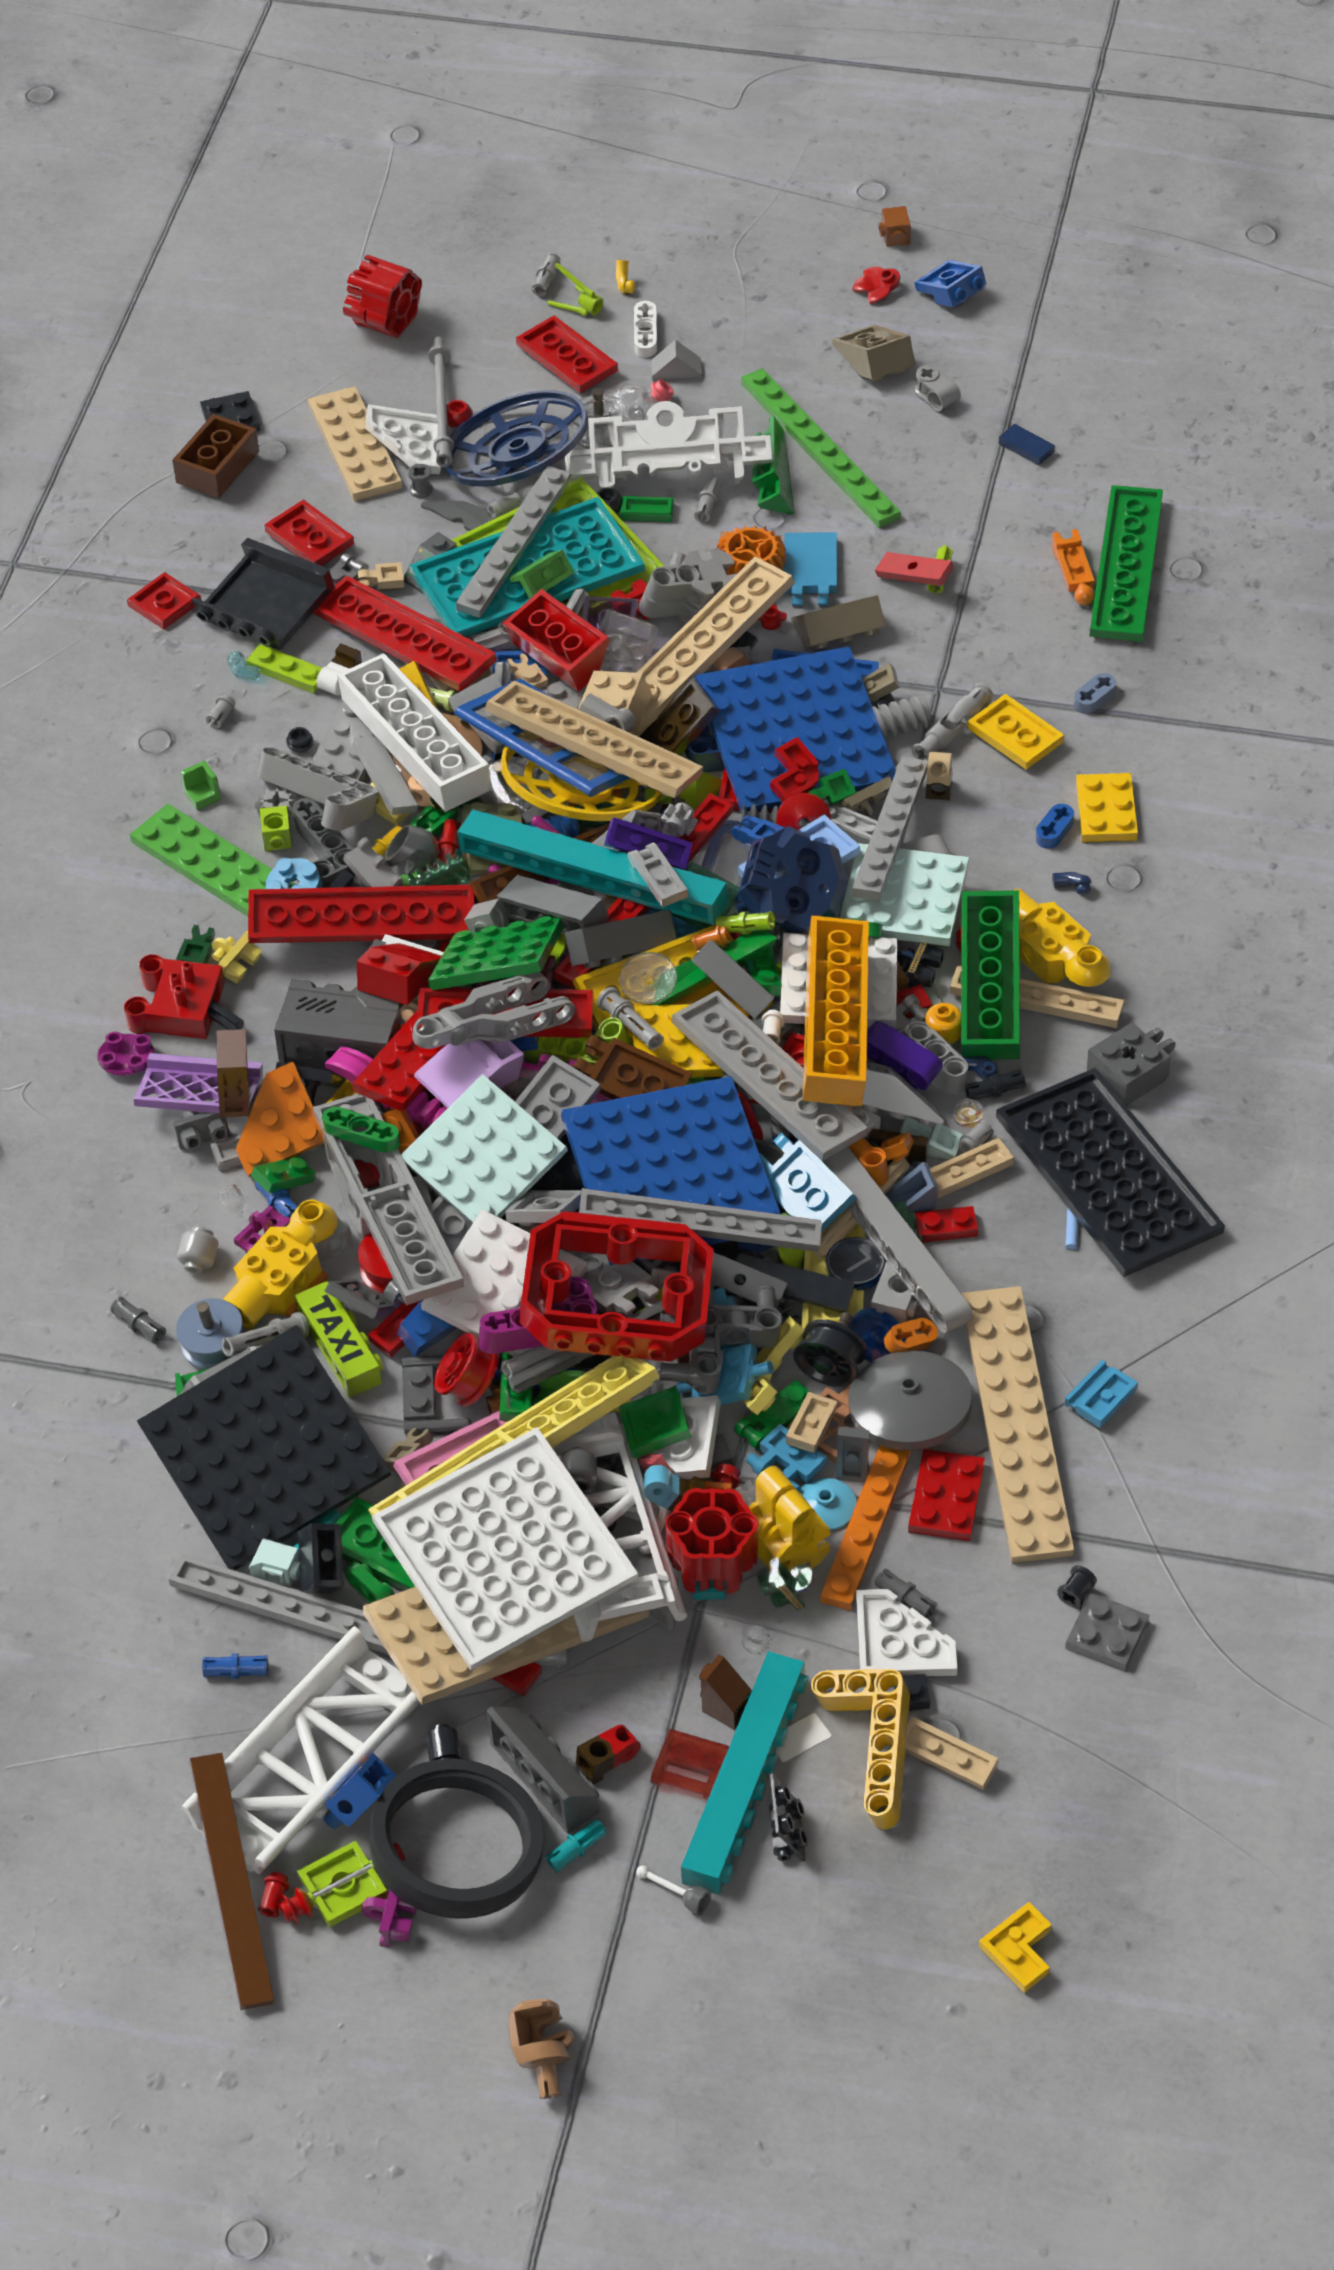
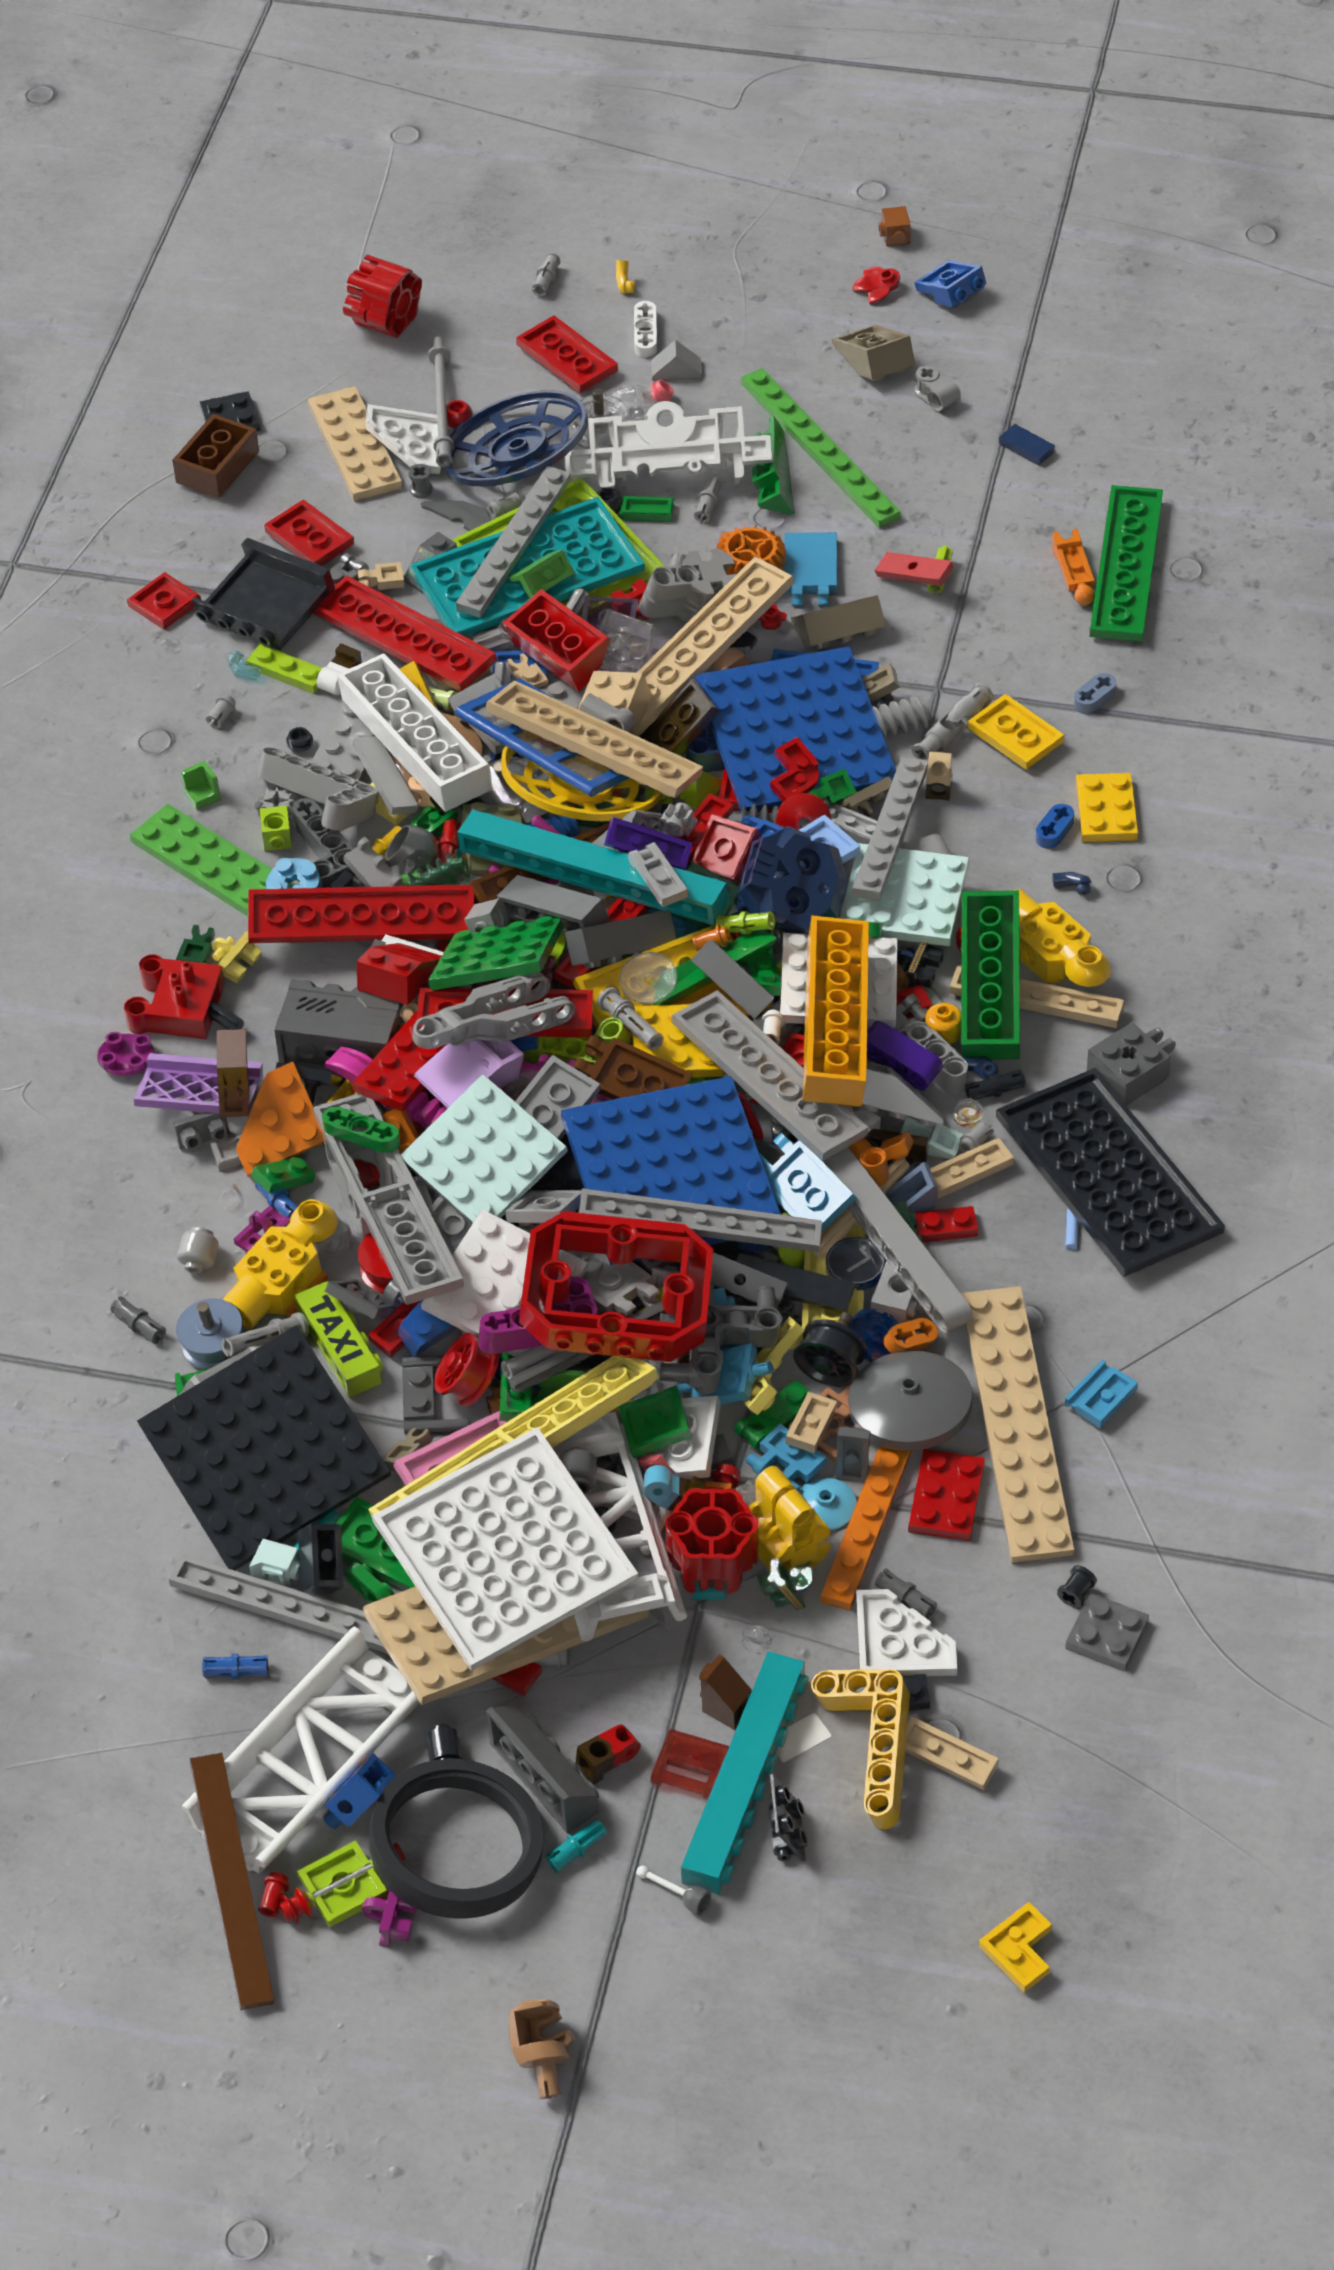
(588, 300): lime plant -> none
(725, 847): none -> tile

